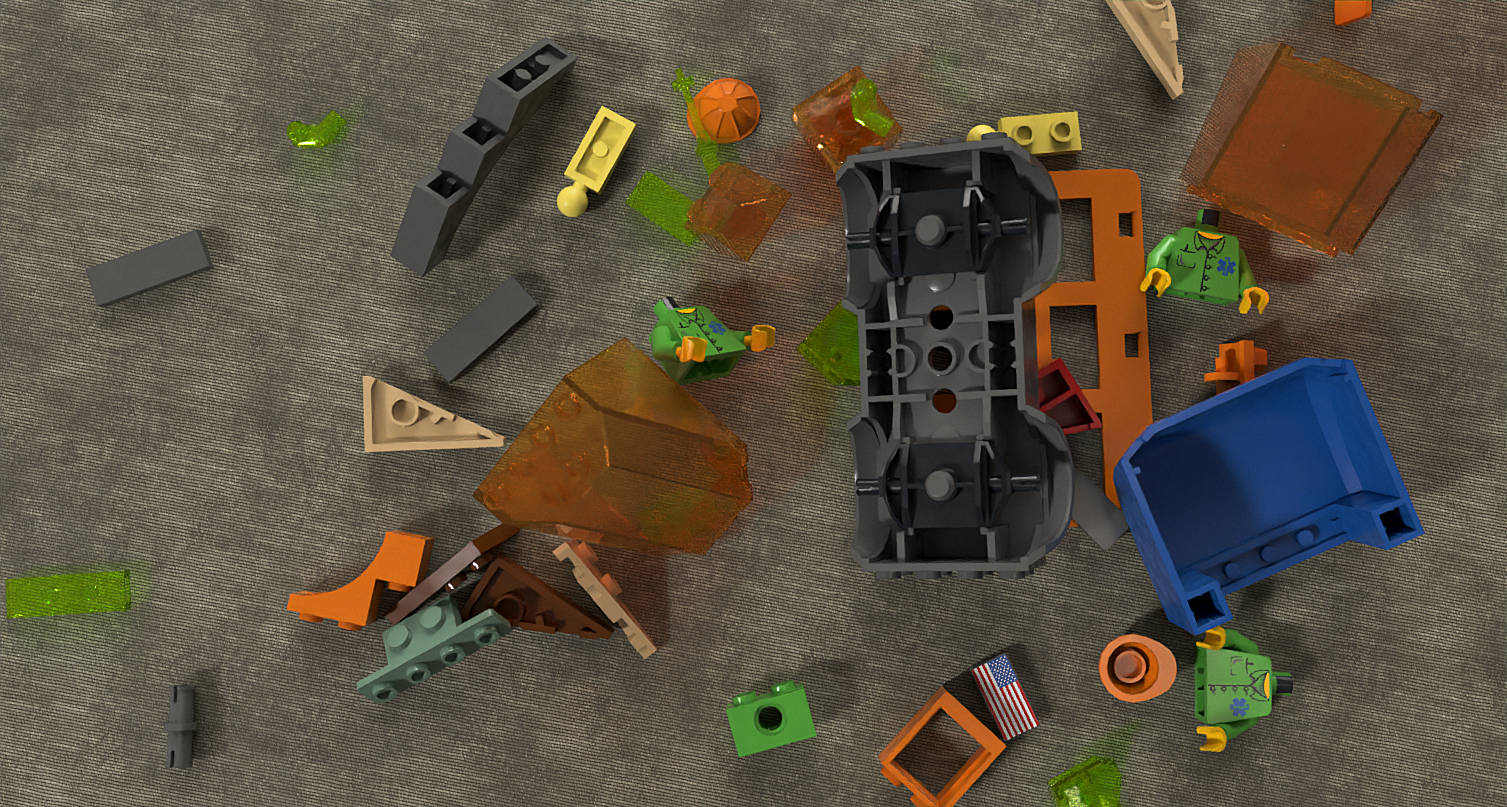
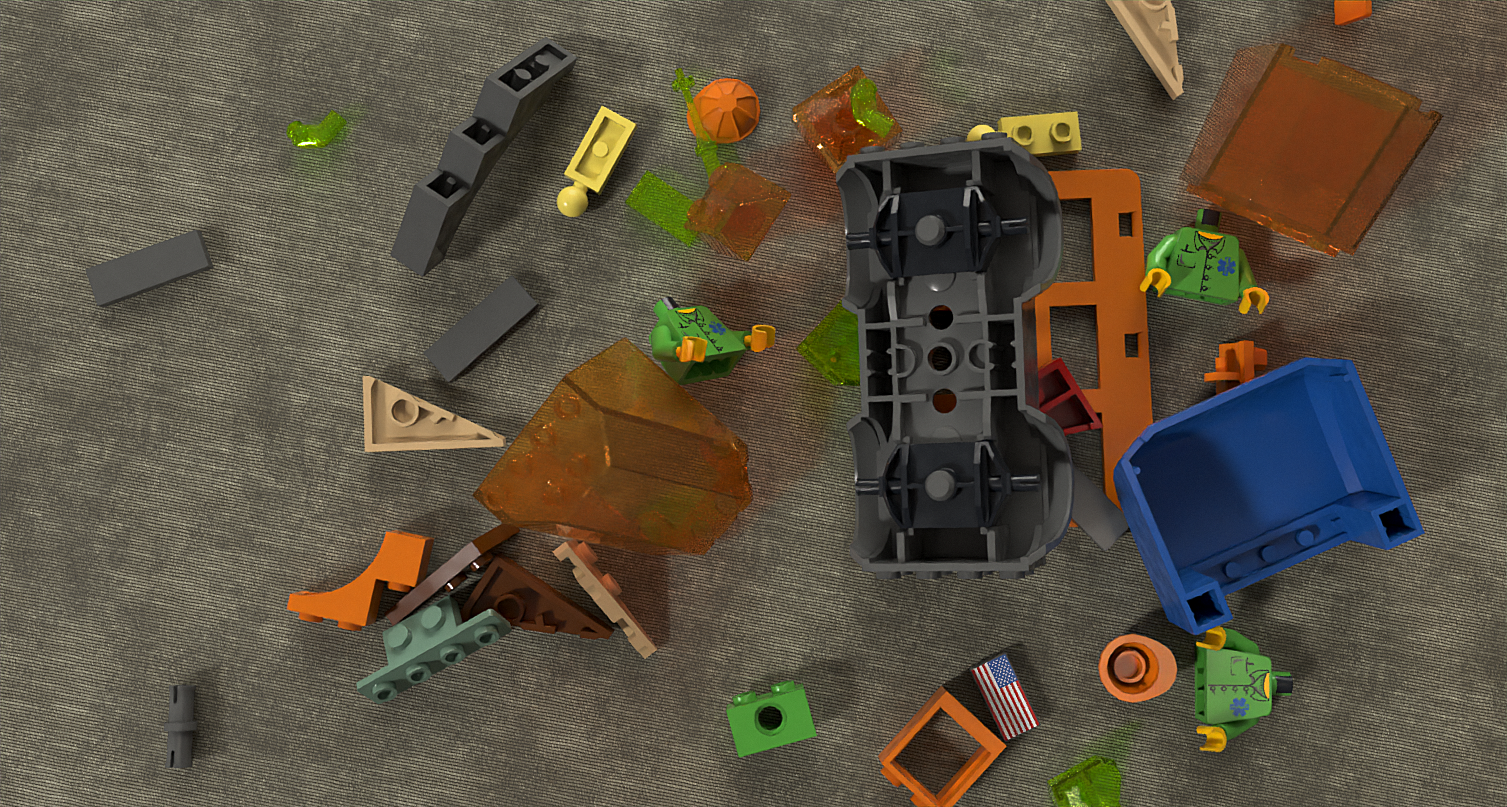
(68, 594): clear neon green tile -> none

